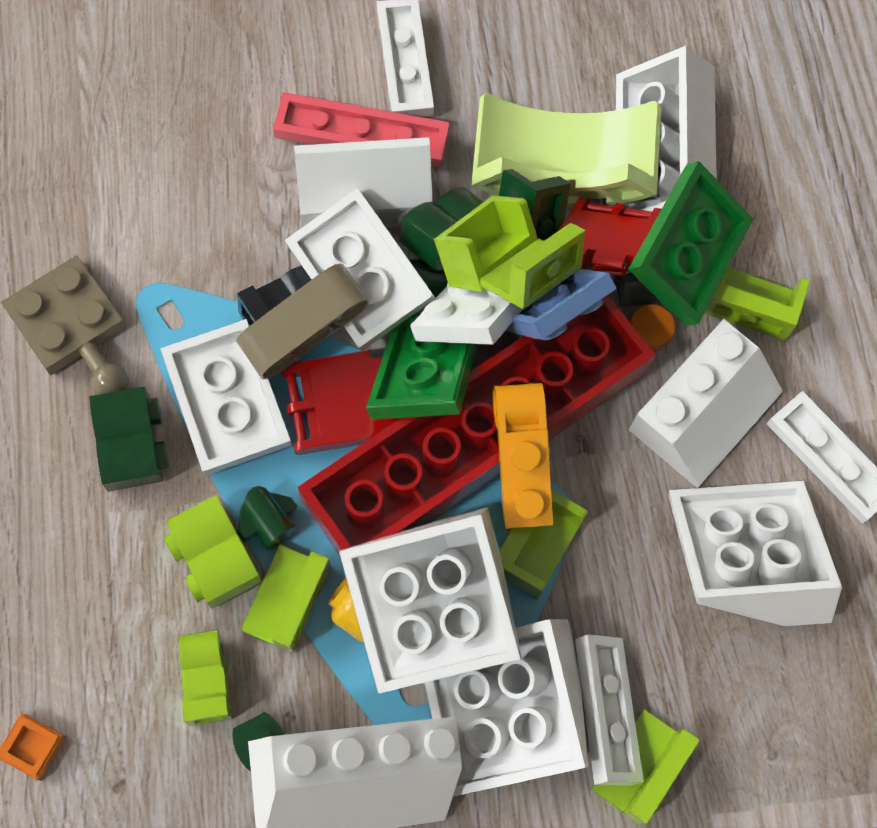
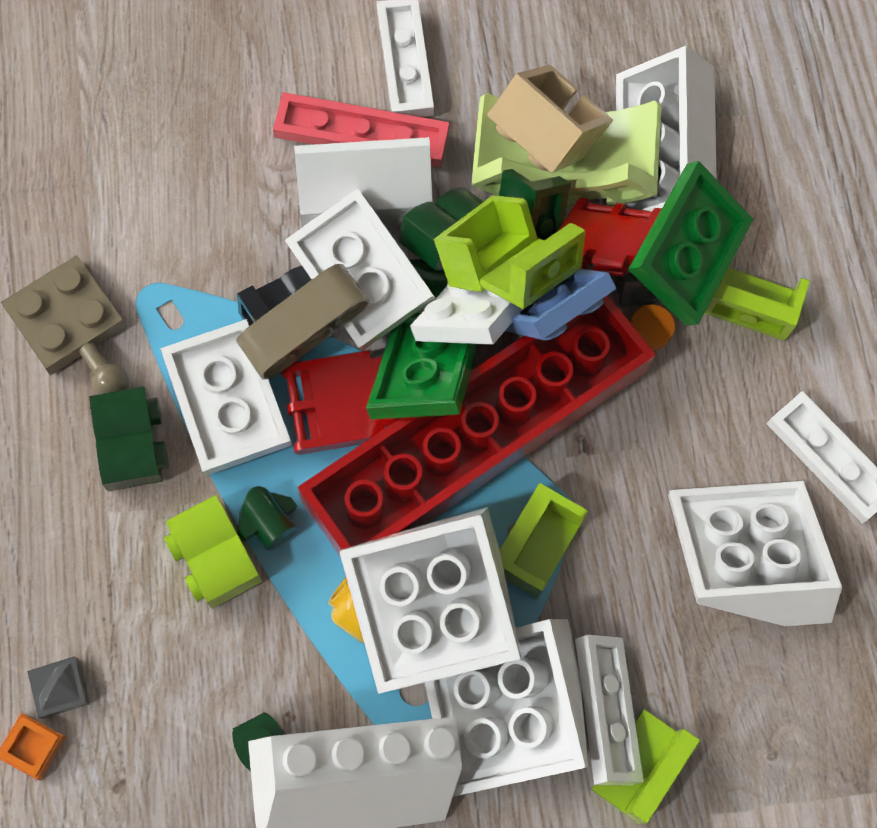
(58, 687): none -> dark grey tile
(204, 678): lime leg -> none
(286, 597): lime panel -> none
(523, 455): light orange plate -> none
(534, 118): none -> tan piece
(708, 404): white slope -> none

